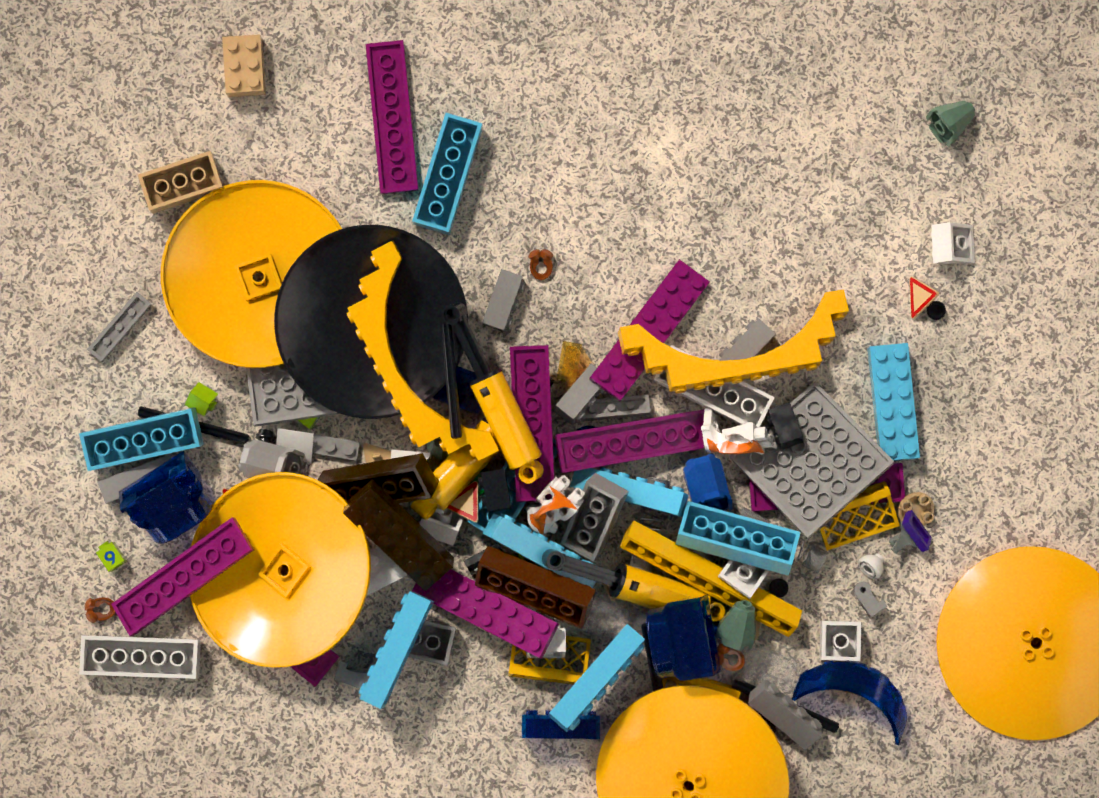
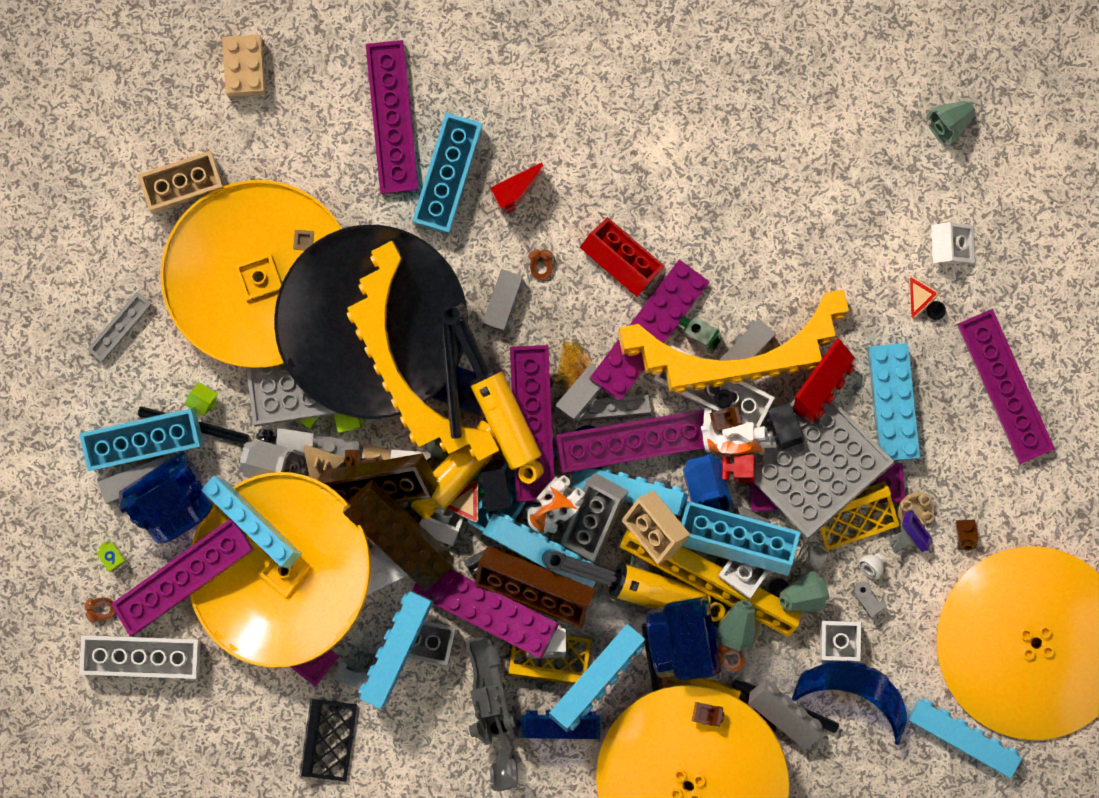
(251, 522): none -> medium azure brick
(303, 239): none -> dark tan plate
(311, 736): none -> black fence
(320, 460): none -> tan piece
(347, 423): none -> lime brick
(352, 457): none -> reddish brown bracket
(492, 712): none -> dark grey piece
(512, 190): none -> red slope
(622, 256): none -> red slope
(655, 527): none -> tan brick
(707, 337): none -> dark green torso
(707, 714): none -> reddish brown bracket
(723, 398): none -> black plate
(726, 418): none -> reddish brown bracket
(743, 468): none -> brick
(805, 594): none -> sand green cone
(824, 382): none -> red slope
(964, 738): none -> medium azure brick
(966, 534): none -> reddish brown bracket
(1005, 386): none -> magenta plate

